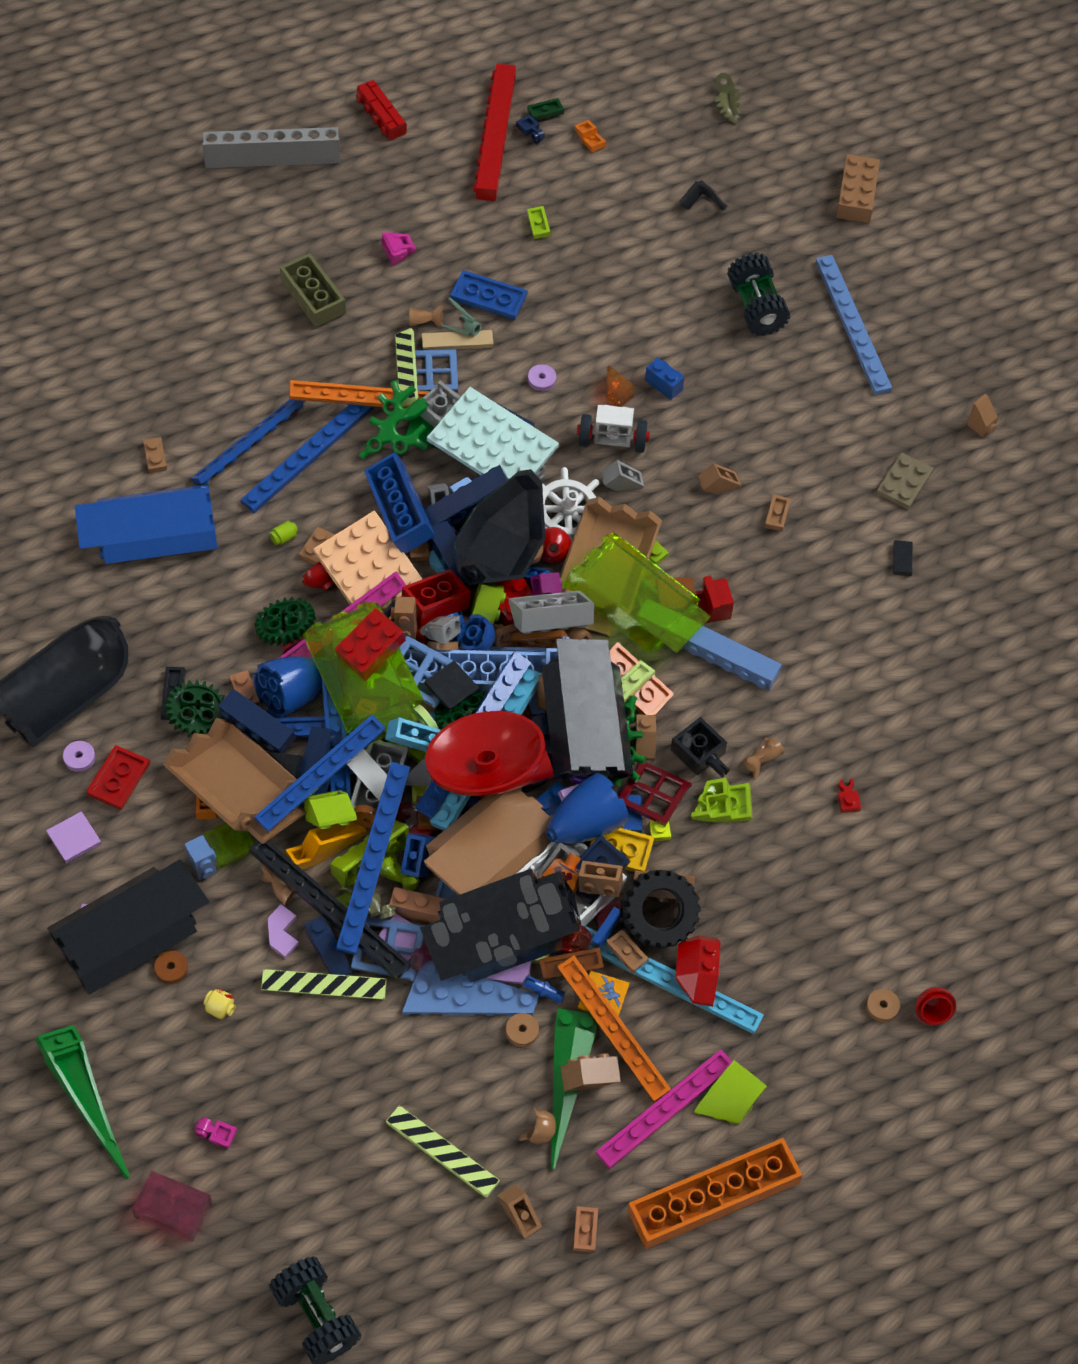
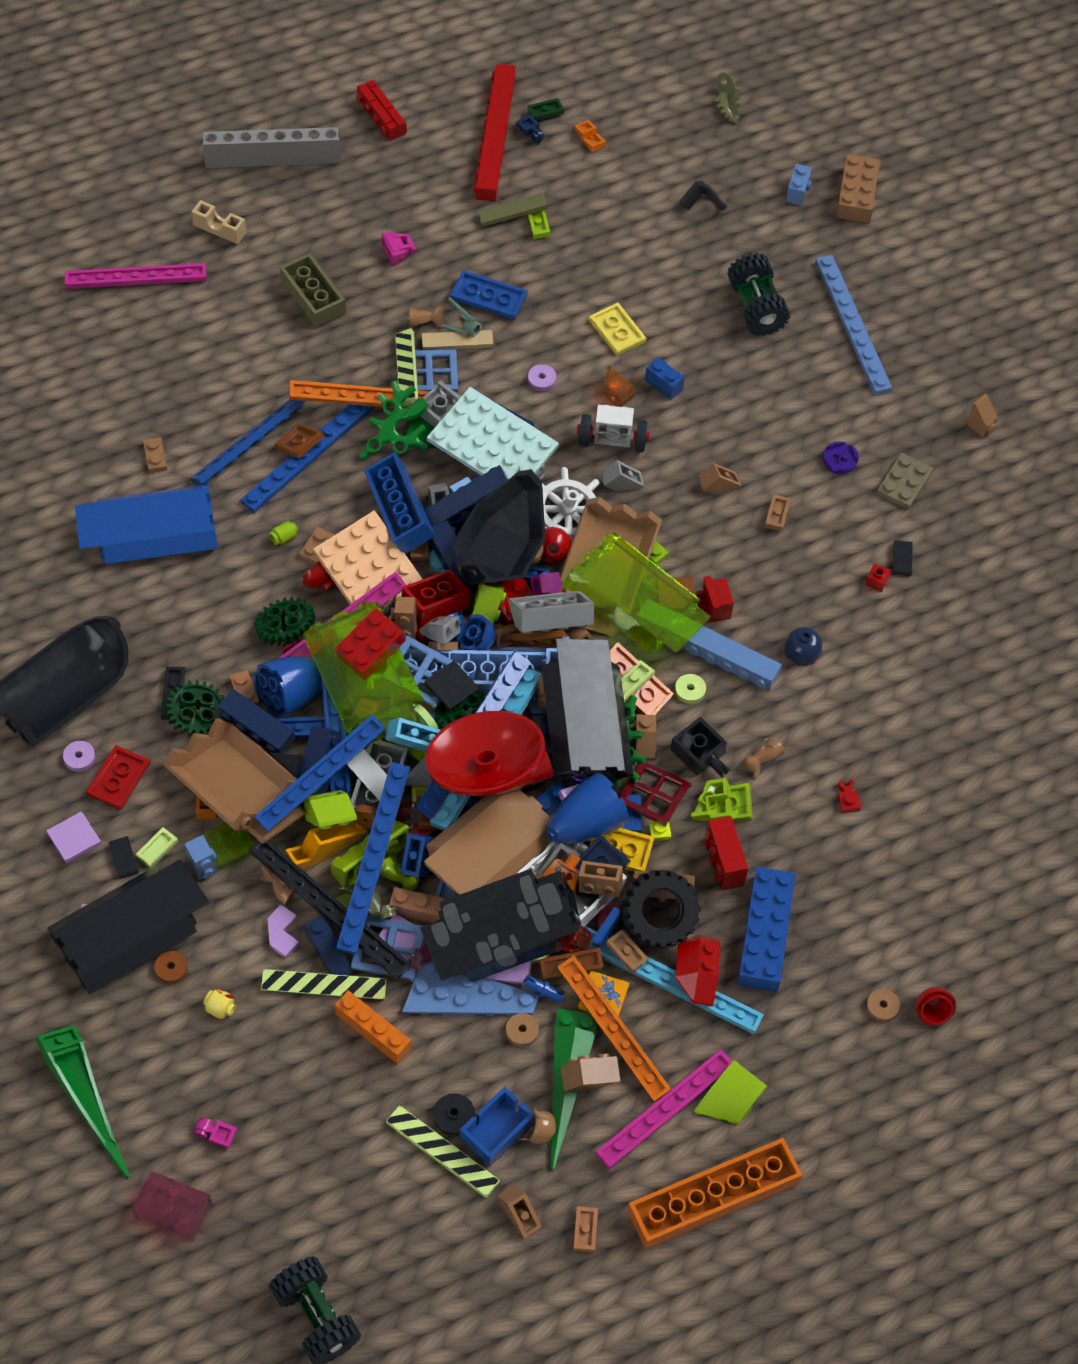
(123, 857): none -> black tile
(135, 276): none -> dark pink plate
(156, 847): none -> yellowish green tile
(206, 218): none -> tan arch
(299, 440): none -> dark orange tile
(373, 1027): none -> orange brick
(445, 1121): none -> black plate
(497, 1126): none -> blue piece
(513, 209): none -> olive tile
(617, 329): none -> light yellow tile
(690, 681): none -> yellowish green piece
(725, 853): none -> red brick
(766, 929): none -> blue brick
(799, 184): none -> medium blue brick
(803, 646): none -> dark blue cylinder
(840, 458): none -> dark purple tile
(878, 577): none -> red plate

